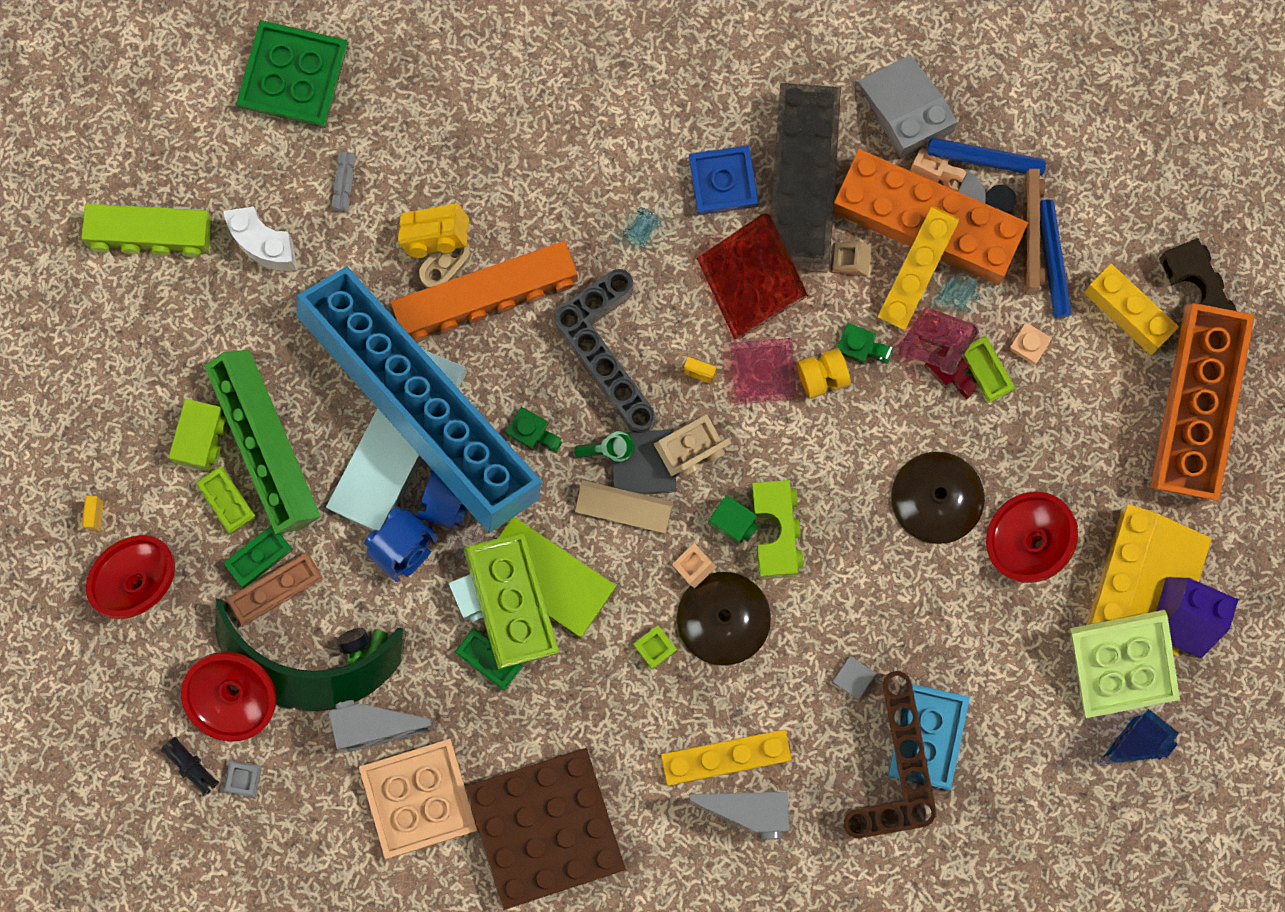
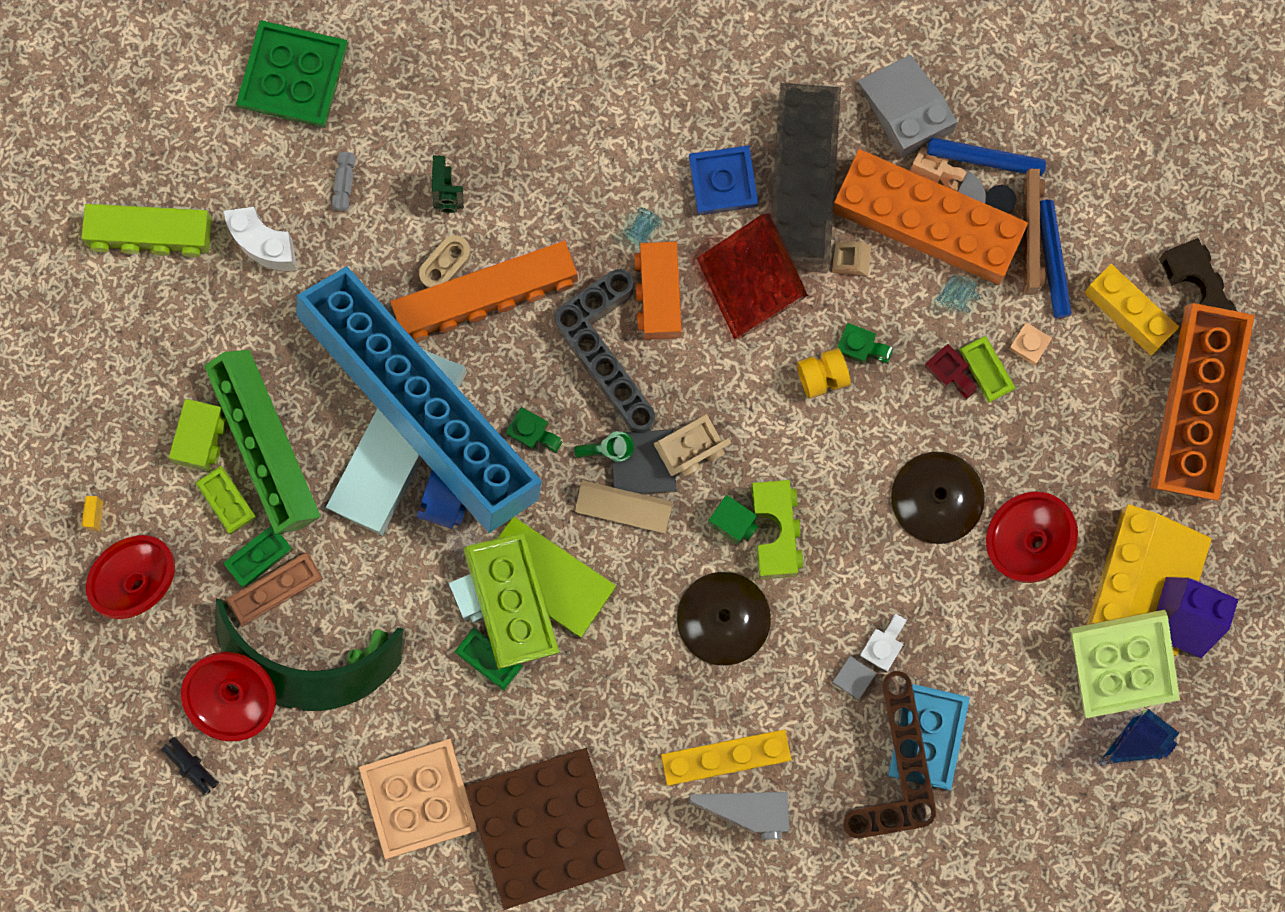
(242, 779): light grey tile -> none
(352, 641): black tile -> none
(364, 726): light grey slope -> none
(400, 544): blue brick -> none
(433, 230): yellow brick -> none
(444, 195): none -> dark green bracket
(655, 647): lime plate -> none
(658, 290): none -> orange brick
(694, 565): light nougat plate -> none
(699, 370): yellow tile -> none
(763, 371): clear pink plate -> none
(883, 647): none -> white plate
(918, 267): yellow plate -> none
(940, 331): clear pink plate -> none

